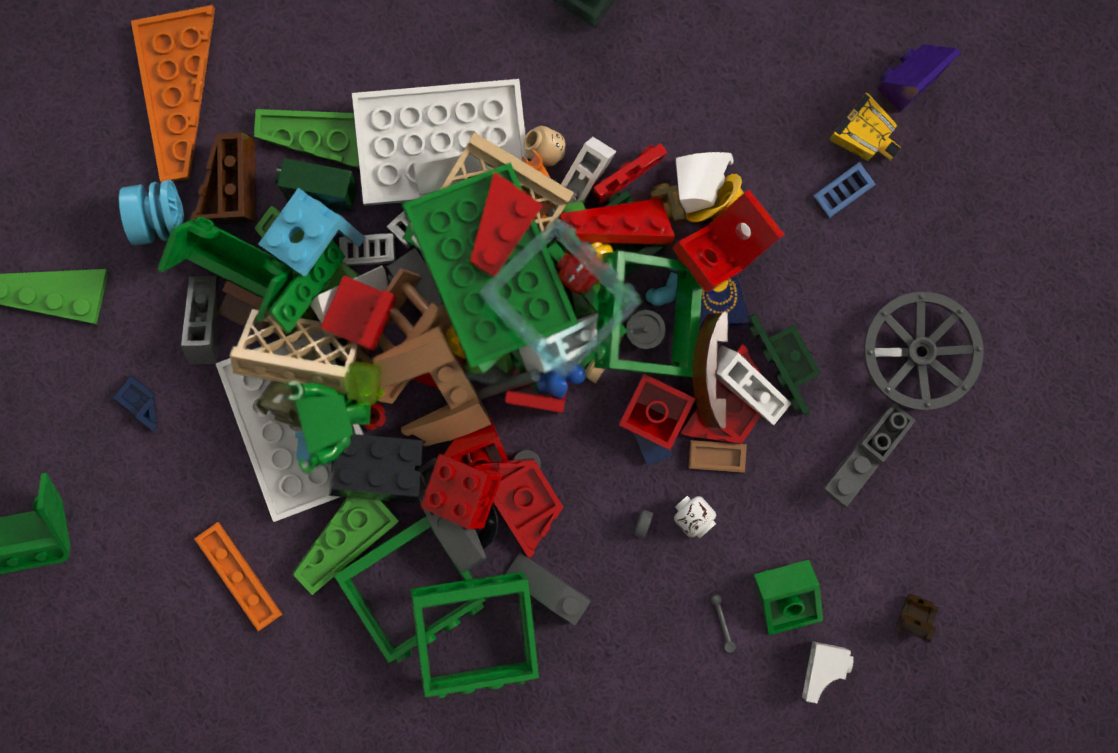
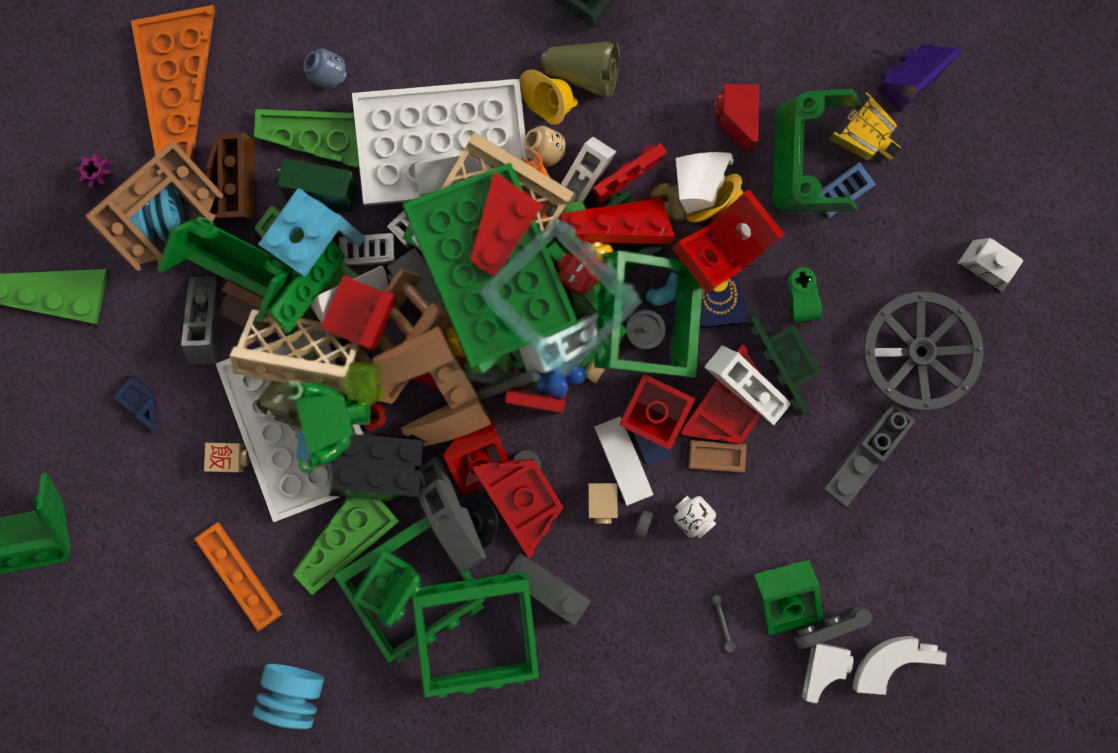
(96, 178): none -> magenta gear
(113, 213): none -> medium nougat wedge
(225, 457): none -> tan brick
(287, 702): none -> medium azure wheel
(324, 68): none -> sand blue head
(388, 587): none -> green bracket
(461, 492): red bracket -> none
(546, 96): none -> yellow piece
(584, 65): none -> olive cone
(602, 502): none -> tan brick
(623, 461): none -> white slope
(705, 370): reddish brown slope -> none
(738, 114): none -> red slope
(790, 188): none -> green windscreen
(804, 301): none -> green piece
(832, 628): none -> dark grey plate
(887, 656): none -> white arch
(918, 617): dark brown piece -> none
(992, 263): none -> white torso

